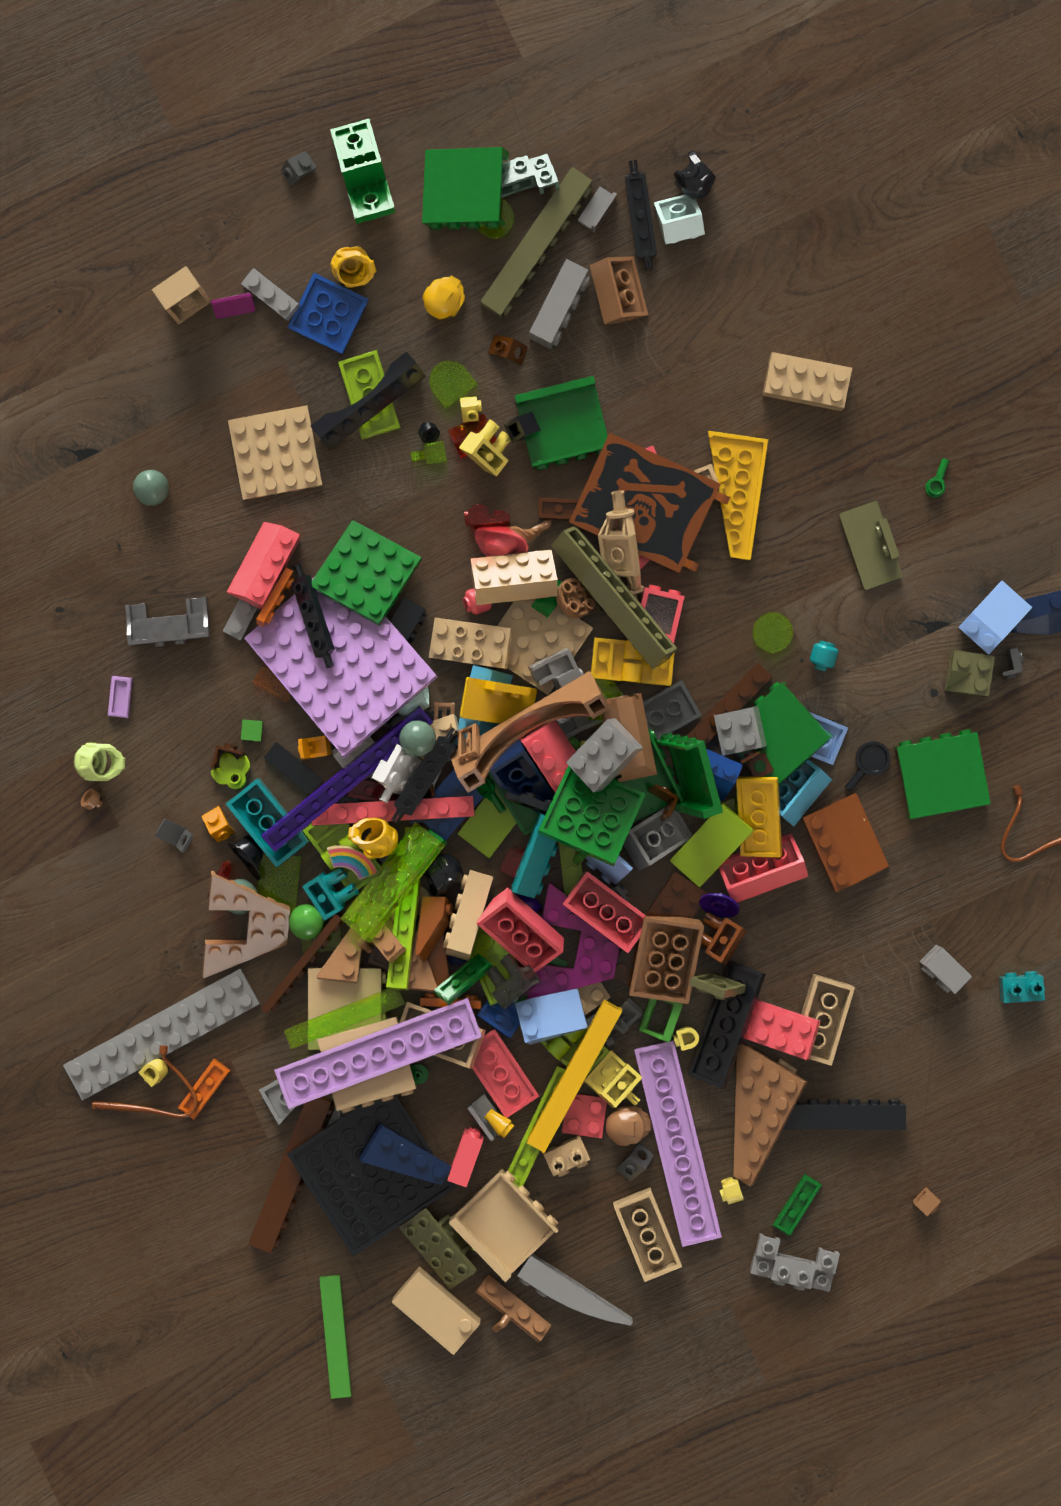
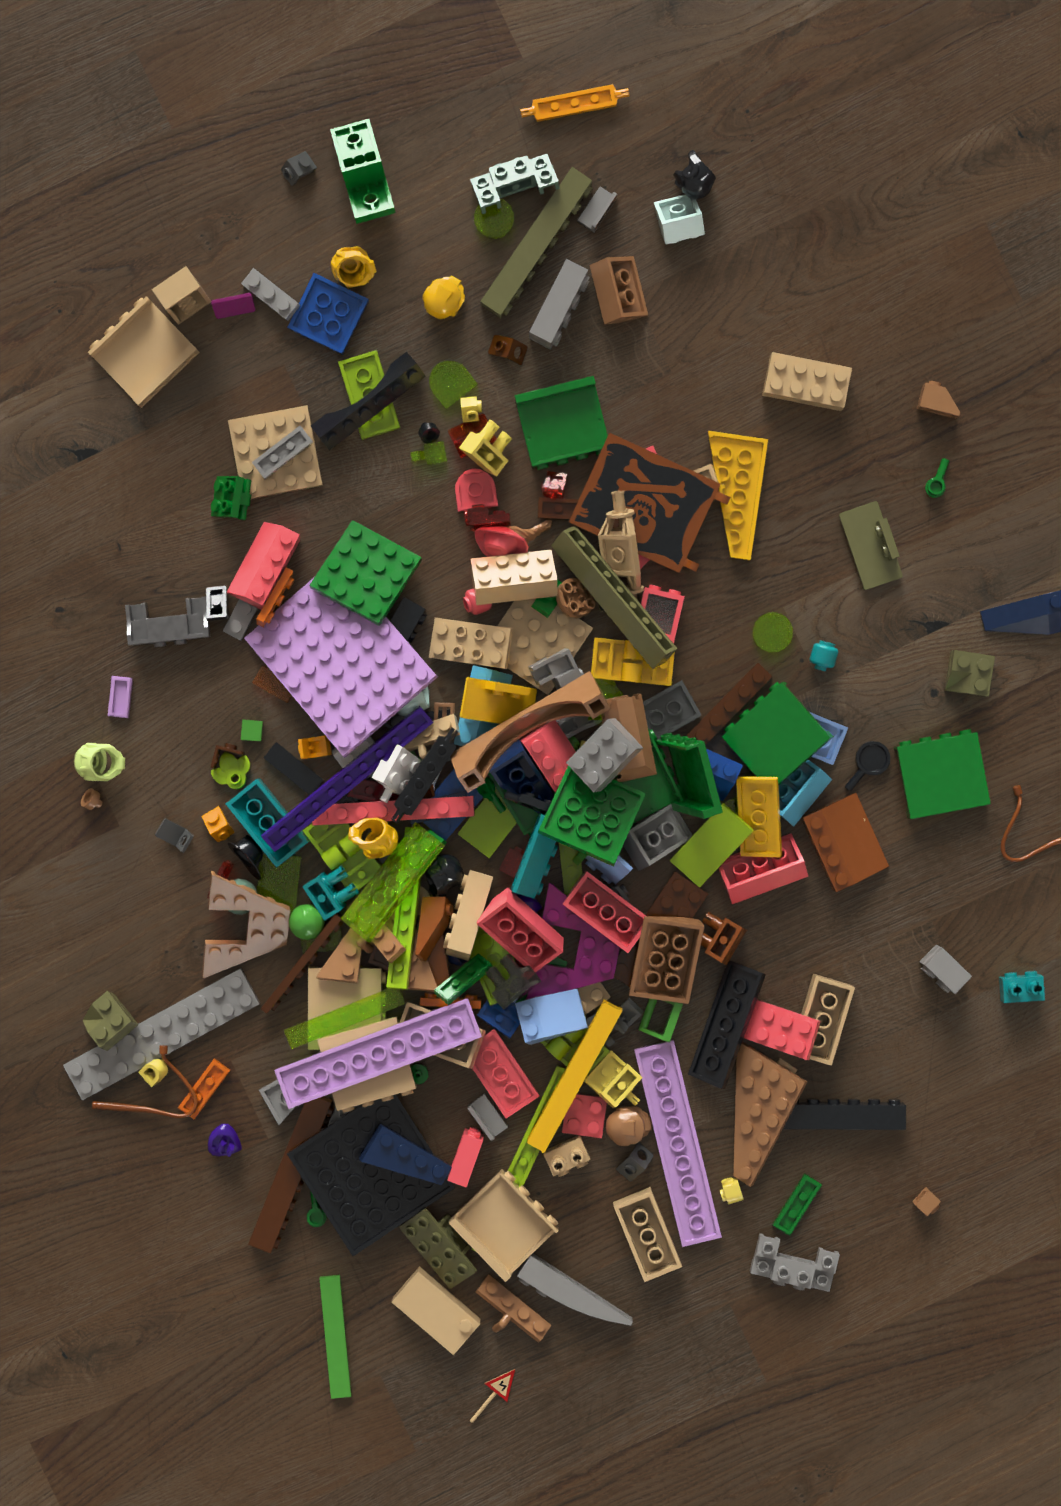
(108, 1021): none -> olive slope
(143, 351): none -> tan panel
(150, 487): sand green piece -> none
(217, 603): none -> slope
(223, 1141): none -> dark purple piece
(231, 497): none -> green plate
(282, 452): none -> light grey plate
(313, 616): black plate -> none
(316, 1216): none -> green plate
(352, 859): tile -> none
(417, 738): sand green piece -> none
(463, 188): green panel -> none
(472, 742): medium nougat tile -> none
(475, 488): none -> coral tile
(499, 1123): yellow cone -> none
(500, 1385): none -> piece
(522, 427): black brick -> none
(554, 485): none -> clear red bracket
(574, 103): none -> light orange plate
(640, 215): black plate -> none
(666, 795): reddish brown bracket -> none
(686, 1038): light yellow plate -> none
(717, 985): olive plate -> none
(719, 905): dark purple dish -> none
(740, 730): light grey brick -> none
(752, 757): reddish brown bracket -> none
(937, 400): none -> medium nougat slope
(995, 617): light blue slope -> none
(1015, 659): dark grey bracket -> none

